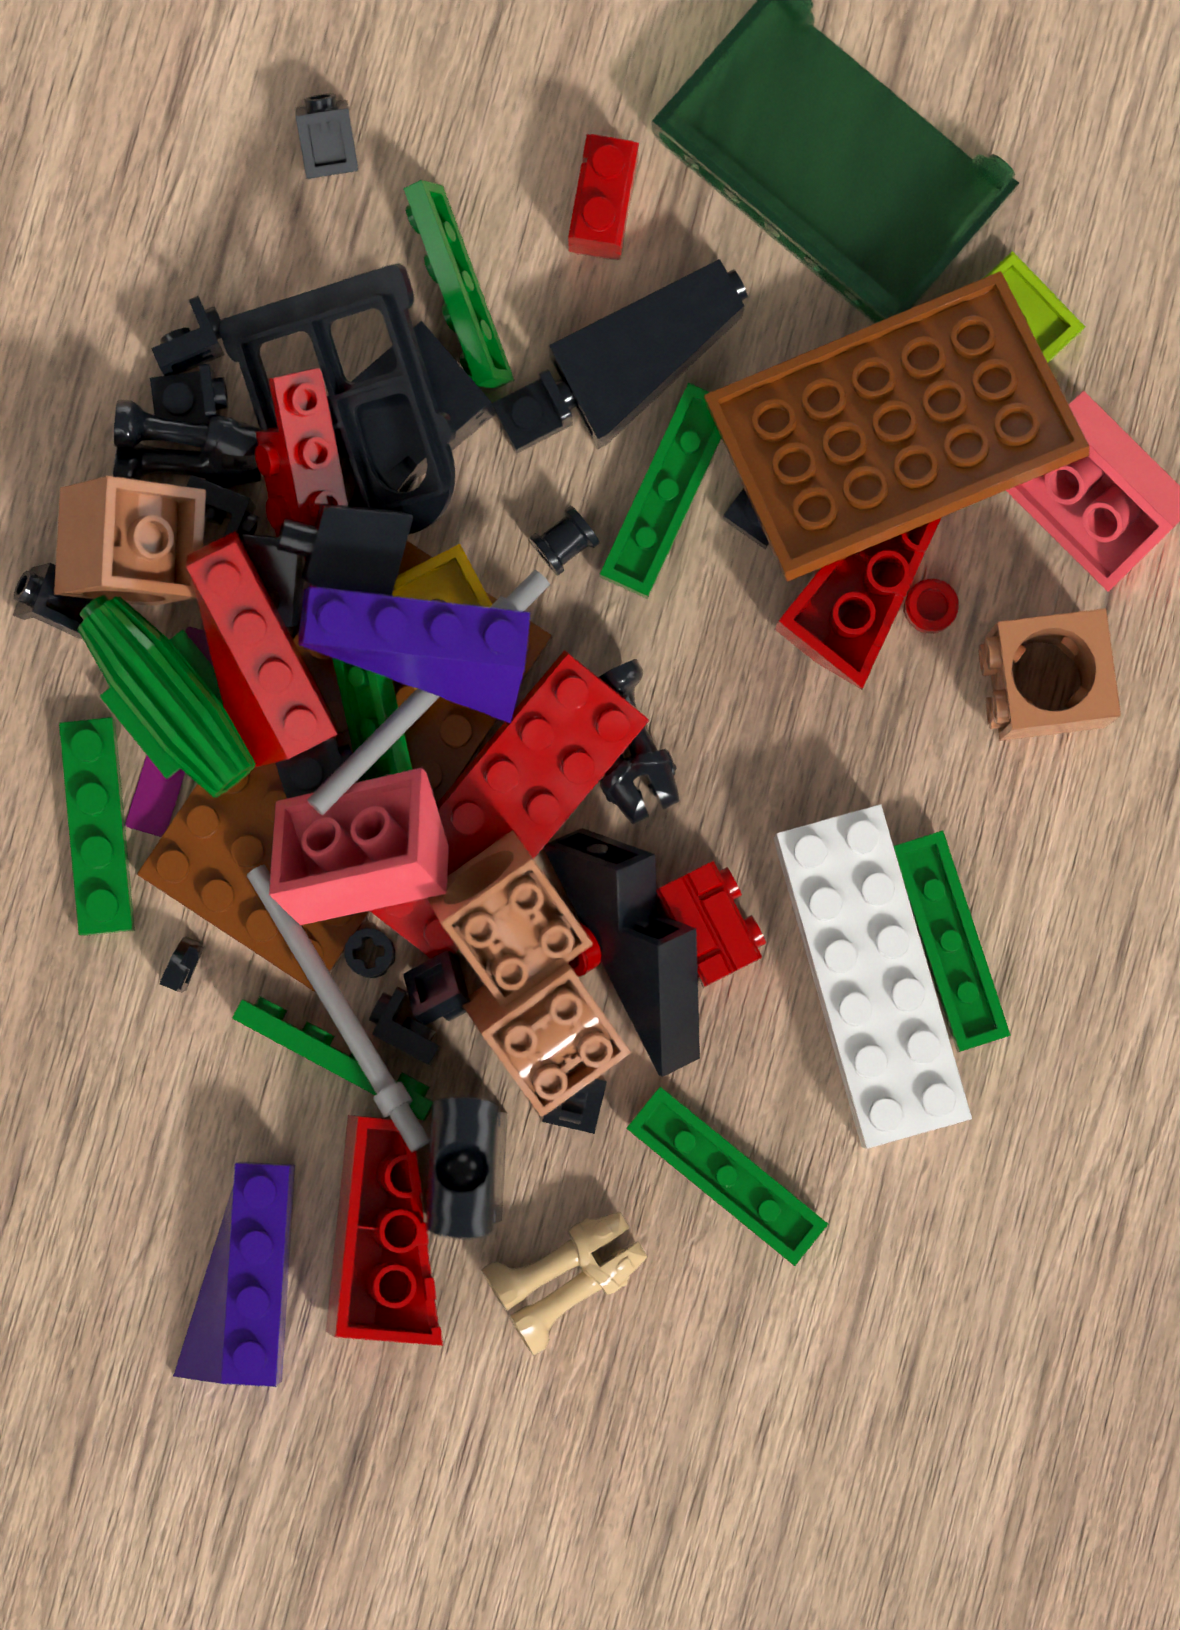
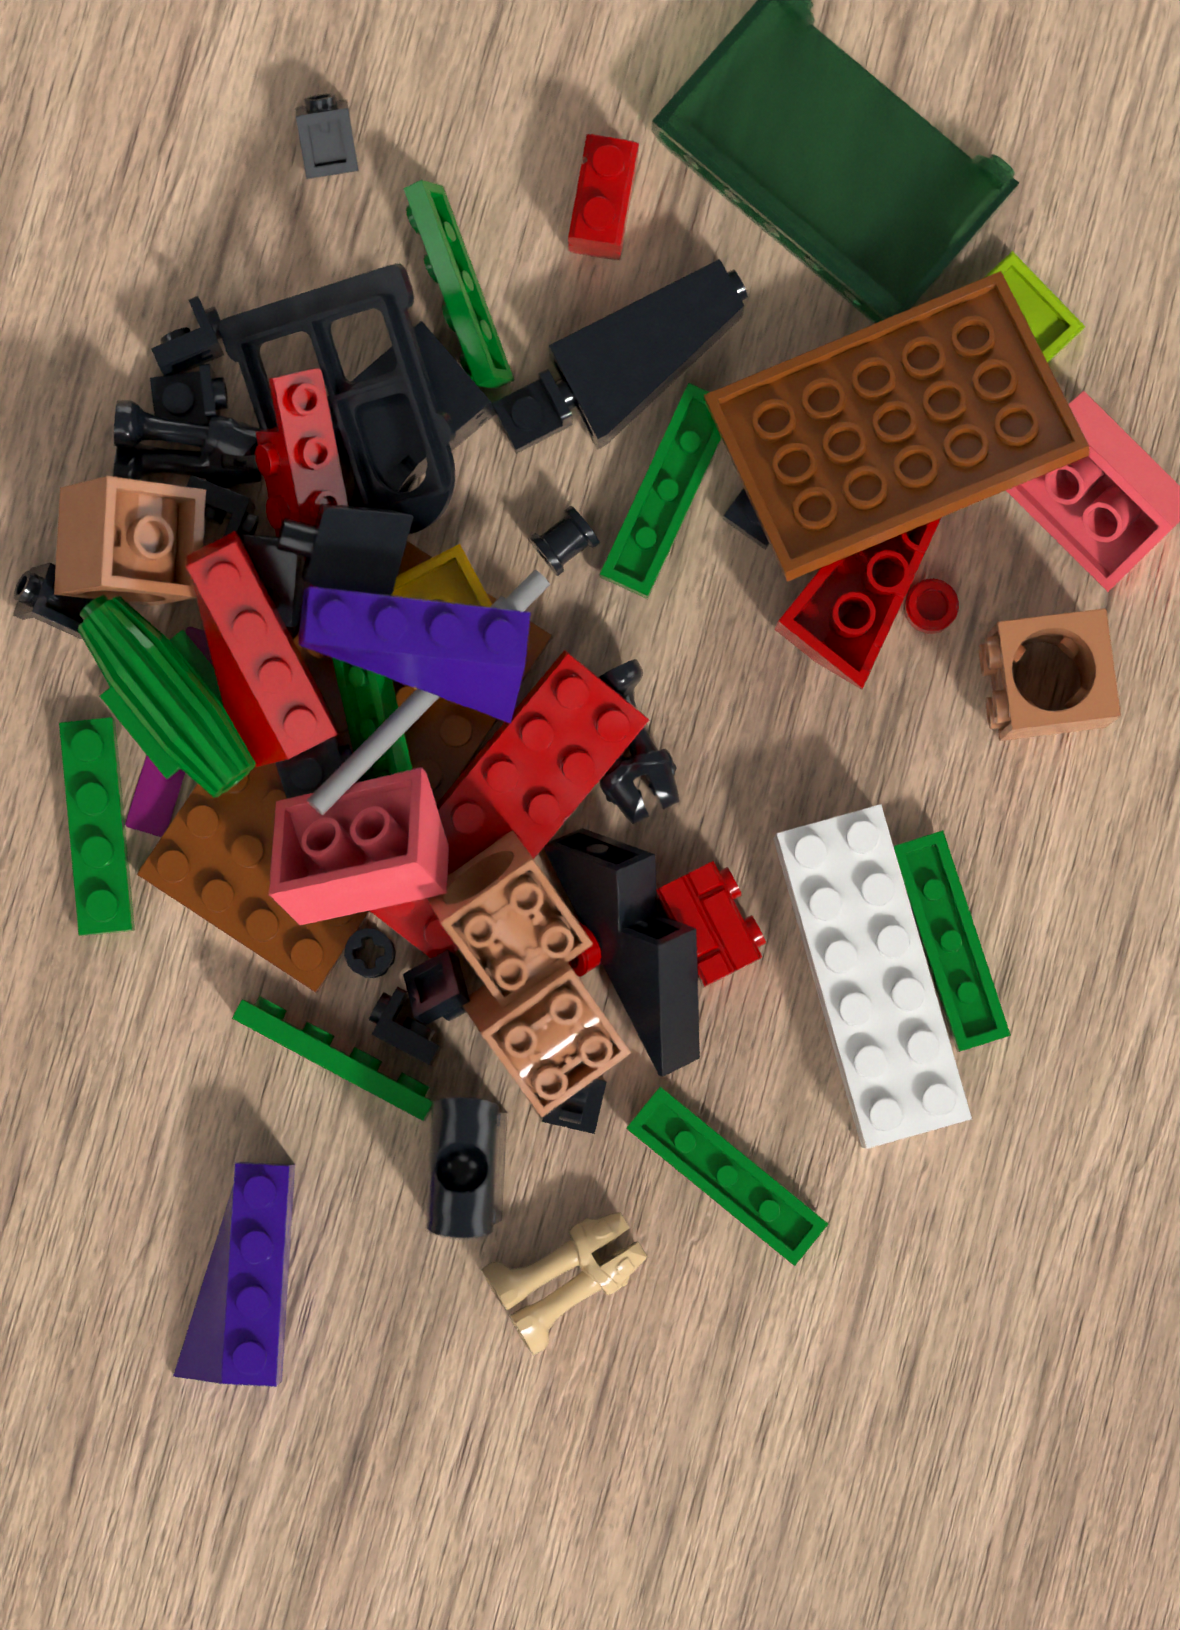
(182, 965): black tile -> none
(381, 1249): red wedge -> none
(390, 1095): light grey bar -> none

